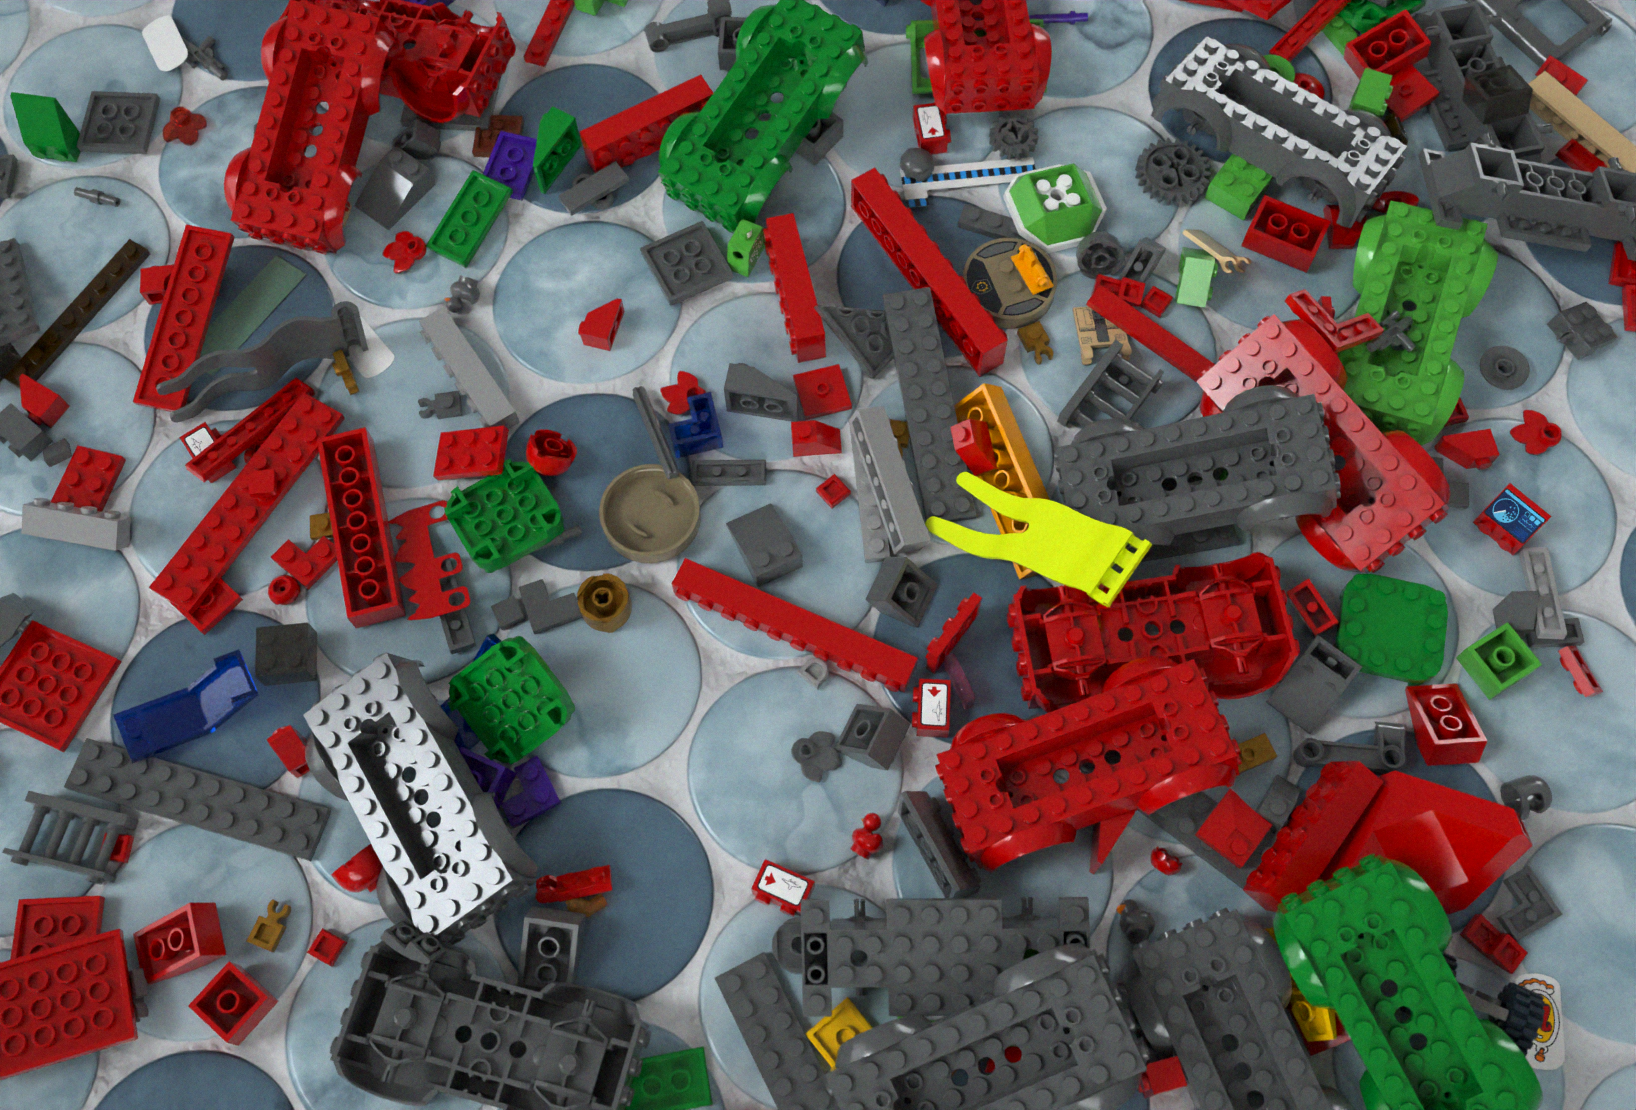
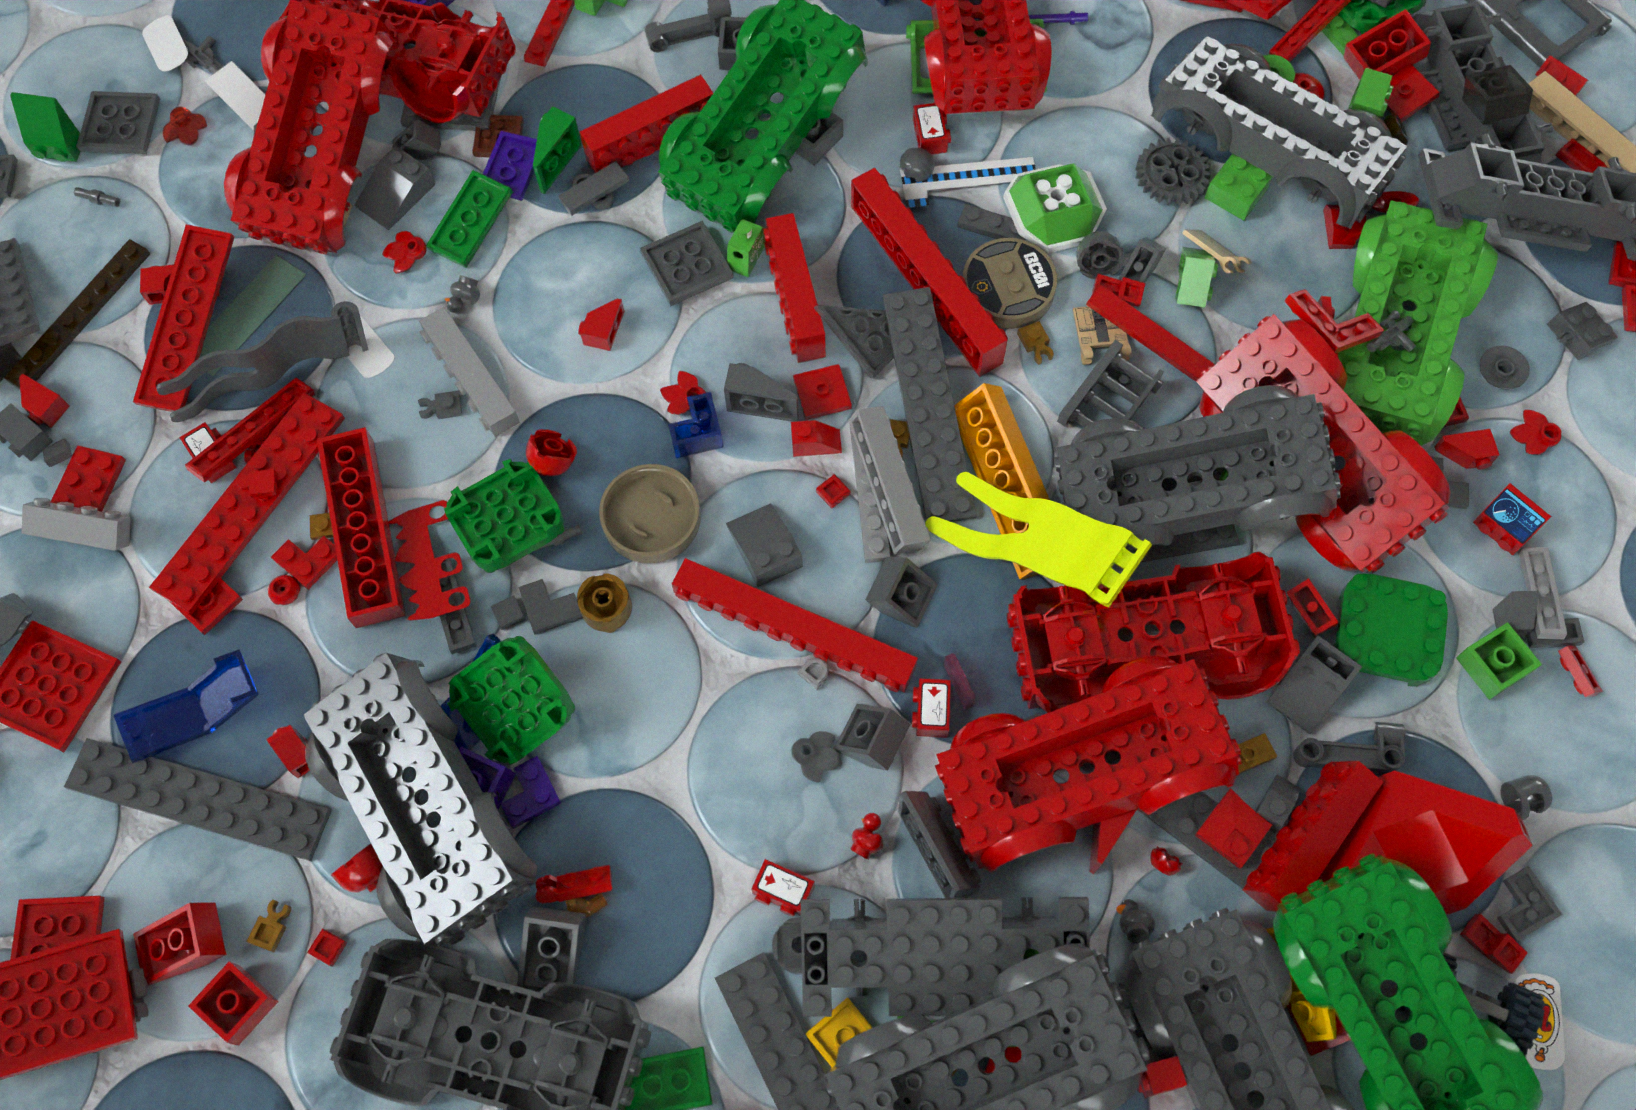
(67, 811): dark grey fence -> none
(121, 849): red tile -> none
(238, 93): none -> white sticker
(286, 654): clear smoke brick -> none
(343, 368): pearl gold plate -> none
(417, 948): dark grey slope -> none
(471, 453): red plate -> none
(655, 432): dark grey axle -> none
(728, 472): dark grey tile -> none
(953, 632): red plate -> none
(974, 445): red slope -> none
(1013, 136): dark grey gear -> none
(1031, 270): light orange hinge -> none
(1156, 301): red tile -> none
(1285, 233): red brick -> none
(1444, 725): red slope -> none

